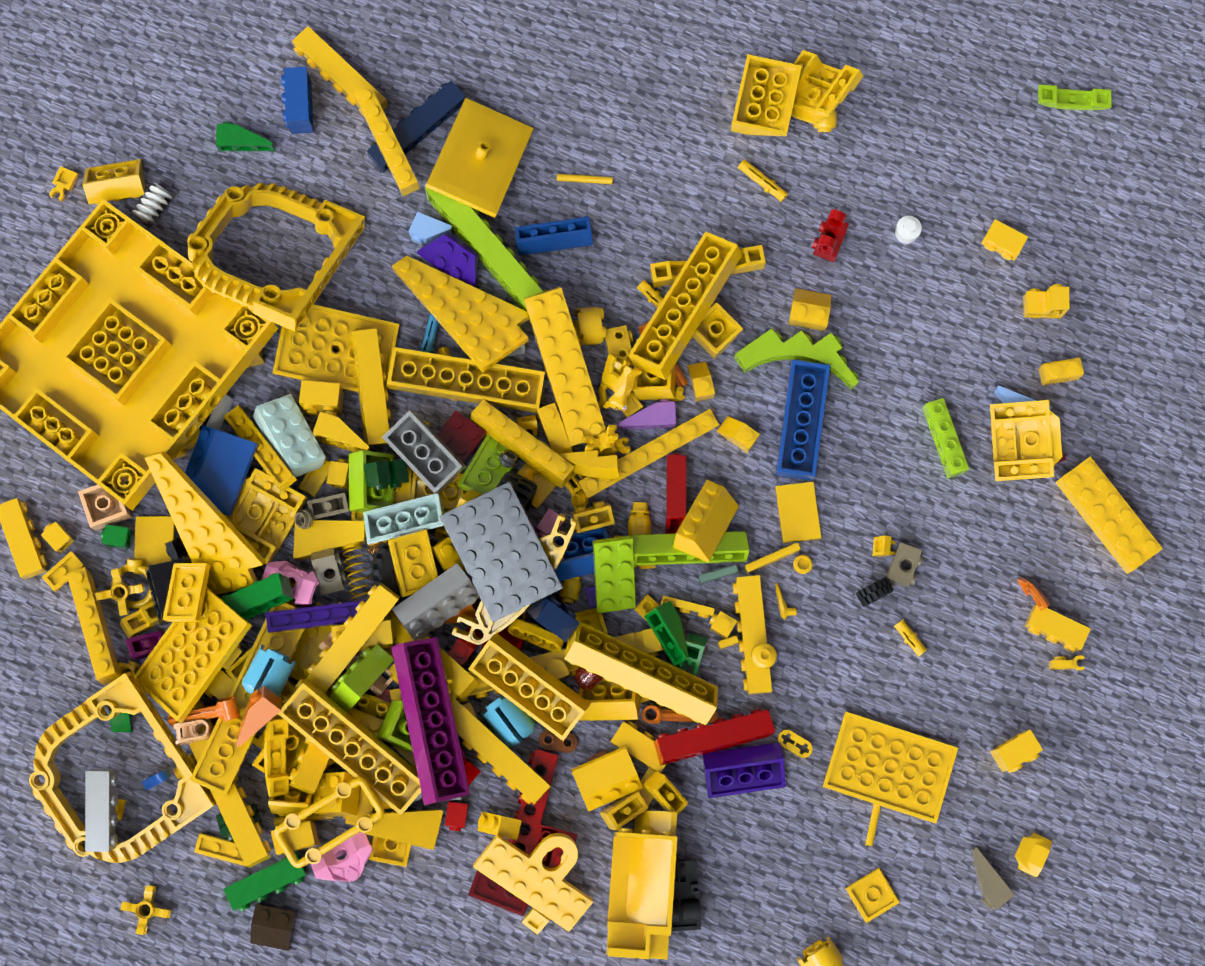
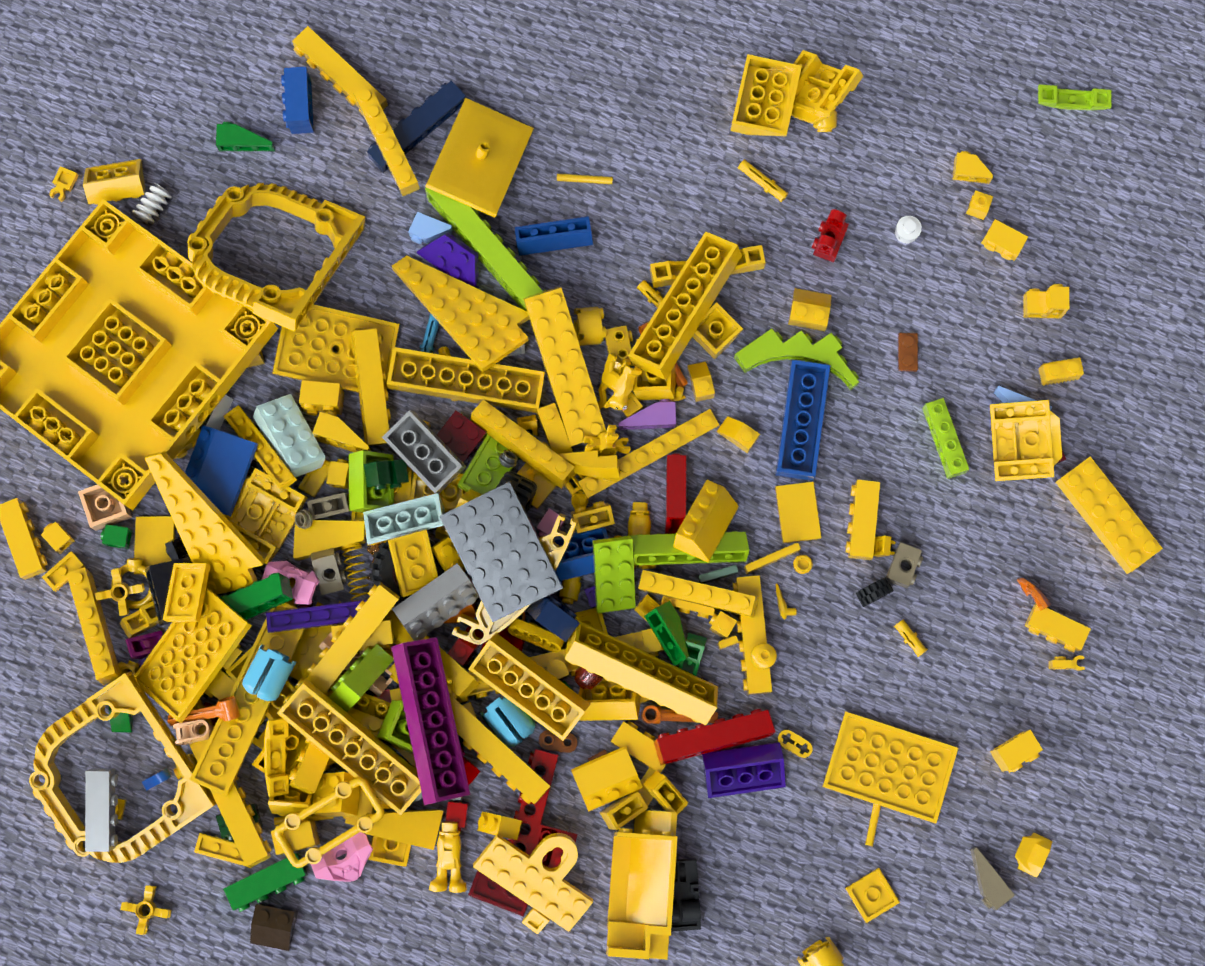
(260, 709): slope -> none
(448, 858): none -> yellow piece
(698, 593): none -> yellow brick
(864, 519): none -> yellow brick
(908, 352): none -> dark orange plate
(970, 168): none -> yellow slope
(979, 205): none -> yellow brick

